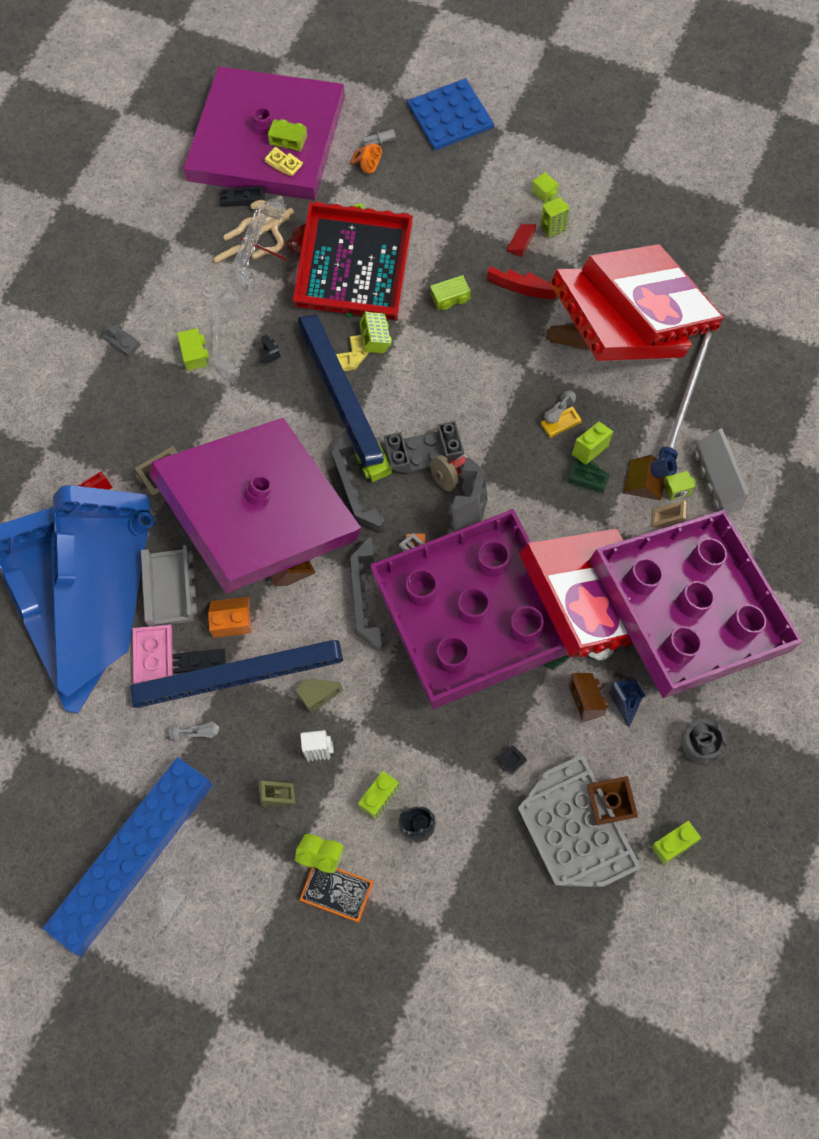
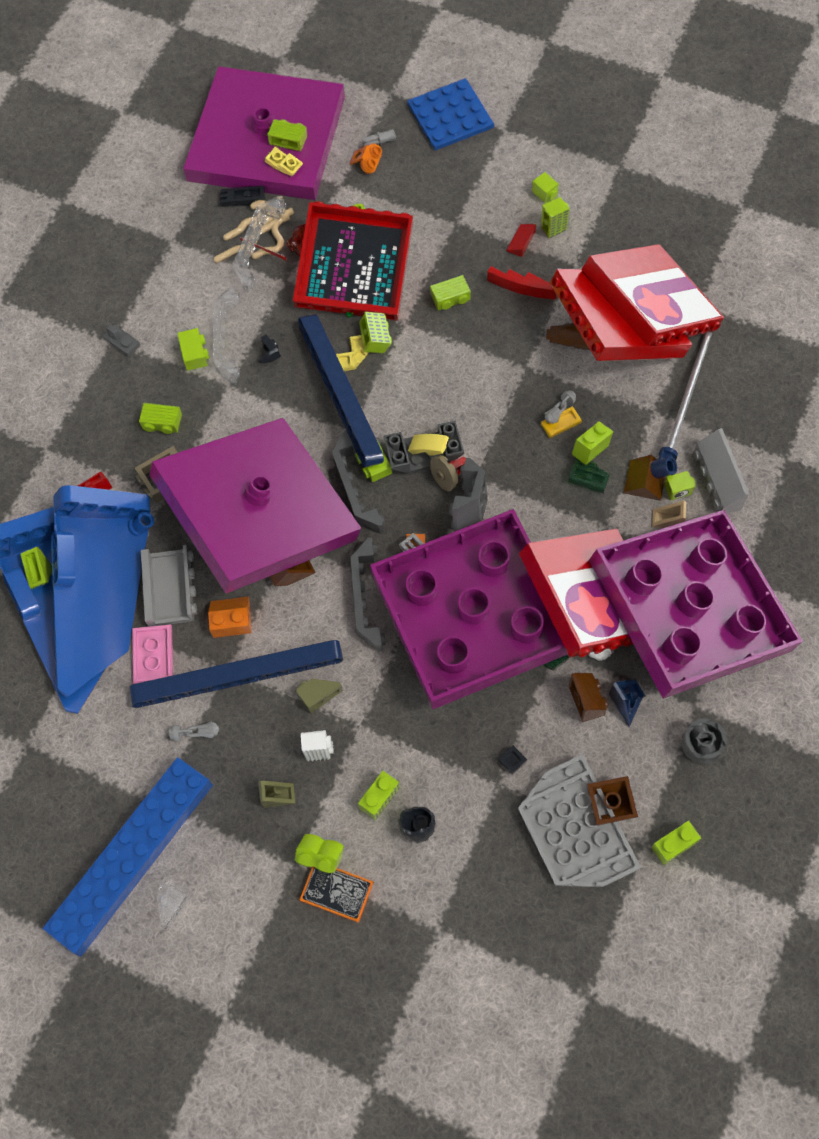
(36, 567): none -> lime slope
(160, 418): none -> lime brick
(198, 660): black hinge -> none
(430, 443): none -> light yellow slope

